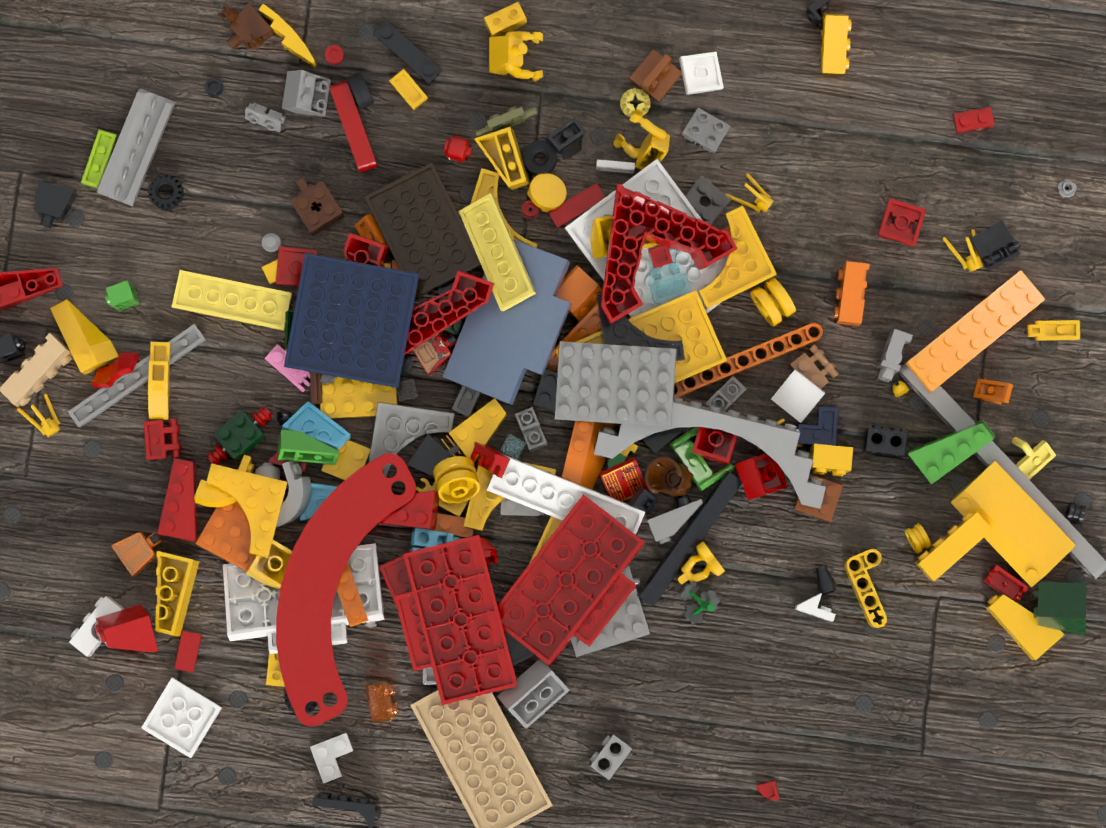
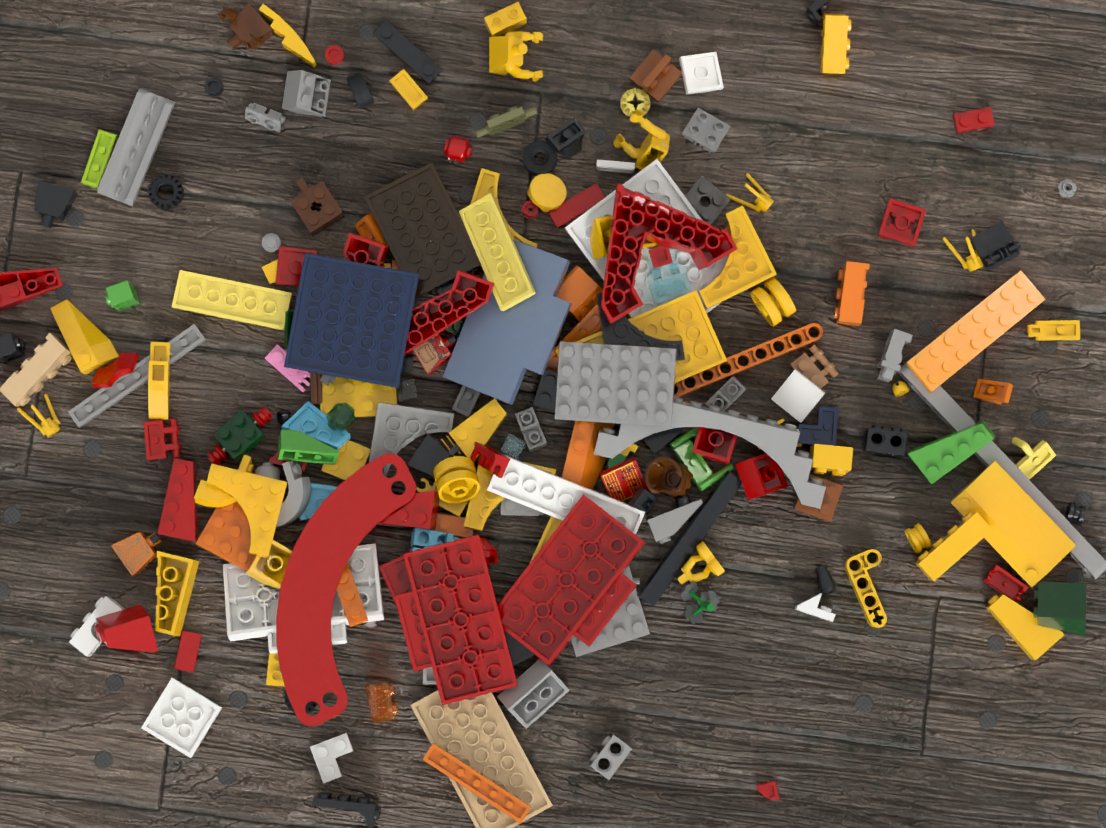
(340, 417): none -> clear green head
(353, 126): red beam -> none
(476, 783): none -> orange plate
(505, 155): yellow wedge -> none

